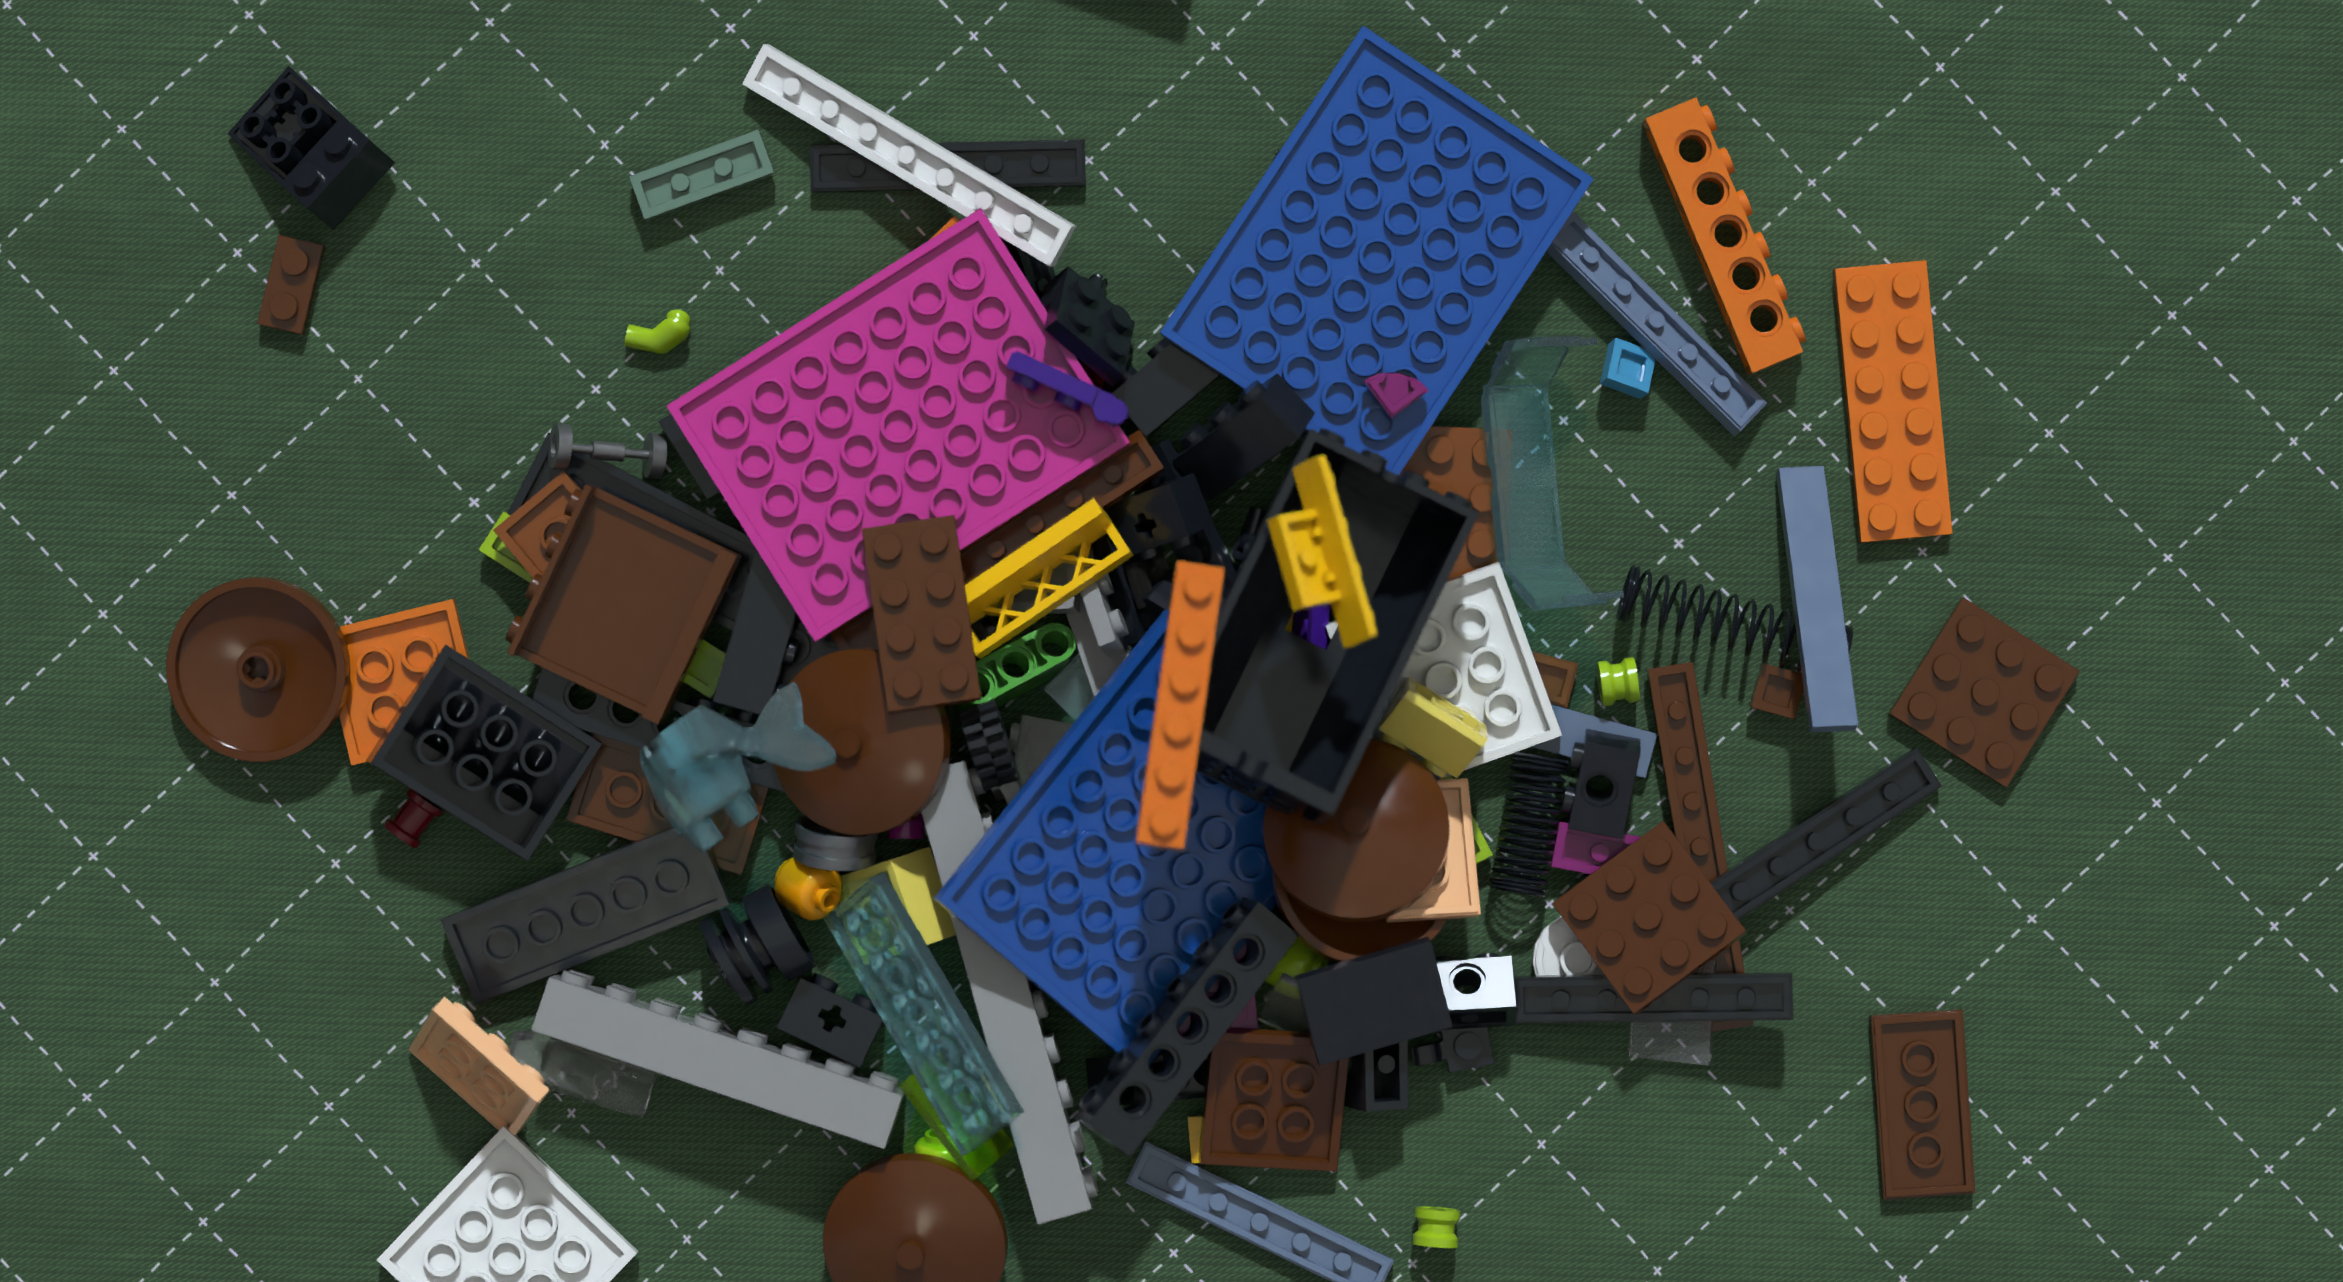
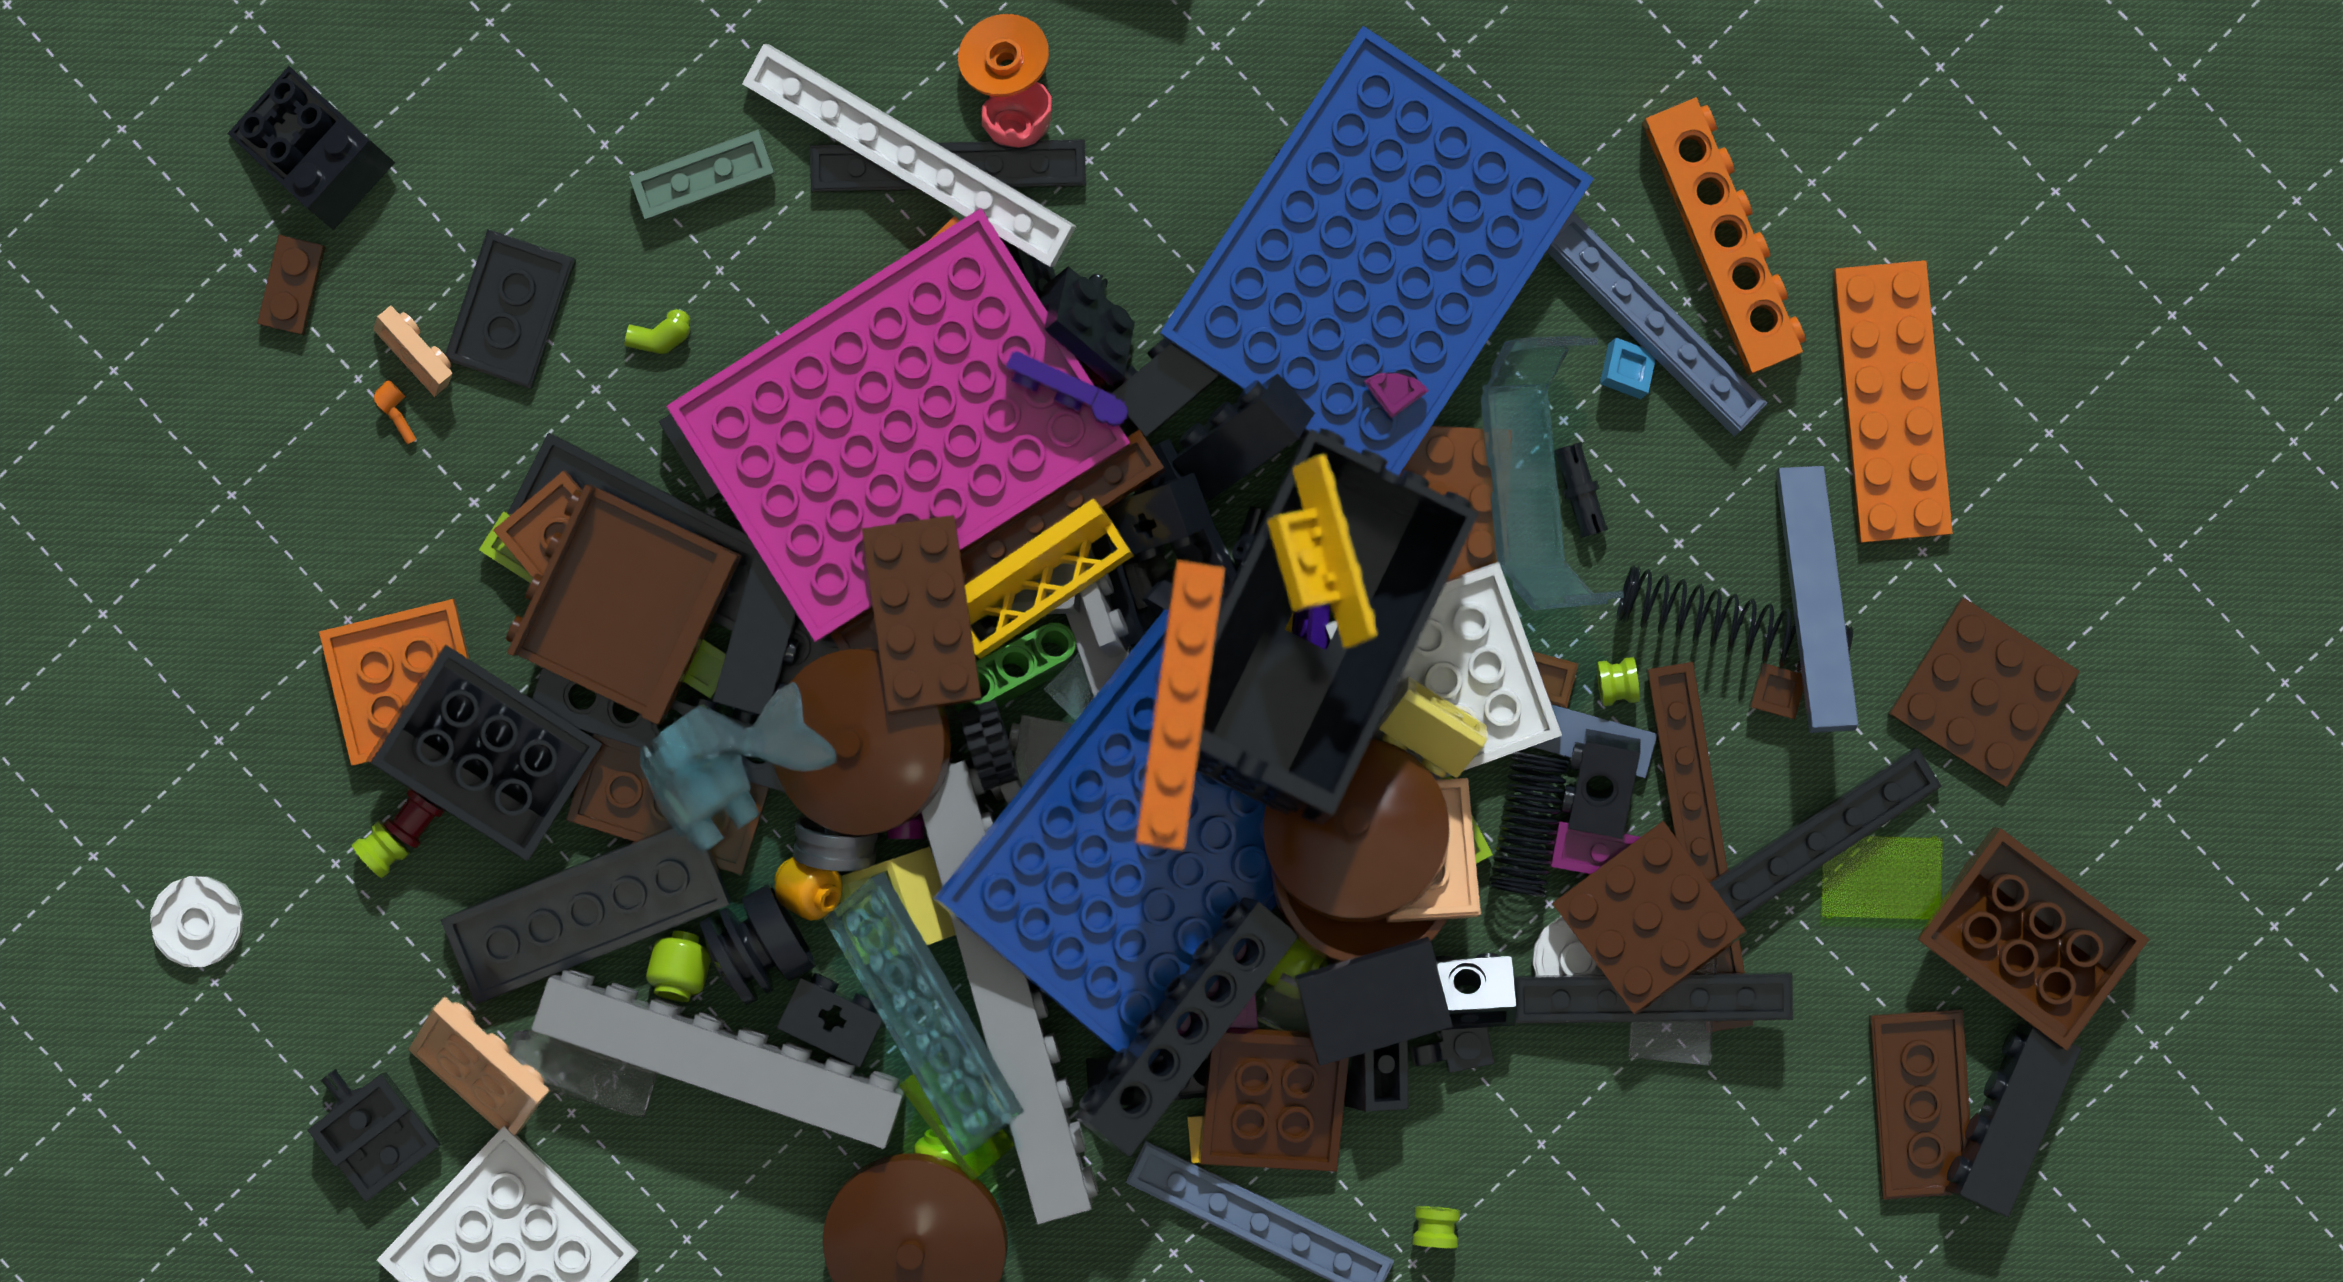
(196, 921): none -> white tile
(258, 669): reddish brown dish -> none
(372, 1133): none -> black plate
(380, 849): none -> lime wheel
(387, 399): none -> orange hand
(403, 338): none -> light nougat plate
(509, 309): none -> black tile
(653, 453): flat silver wheel -> none
(678, 966): none -> lime head
(998, 40): none -> orange dish
(1018, 118): none -> coral hair
(1580, 490): none -> black pin
(1884, 879): none -> clear neon green piece
(2011, 1120): none -> black brick
(2031, 937): none -> reddish brown slope

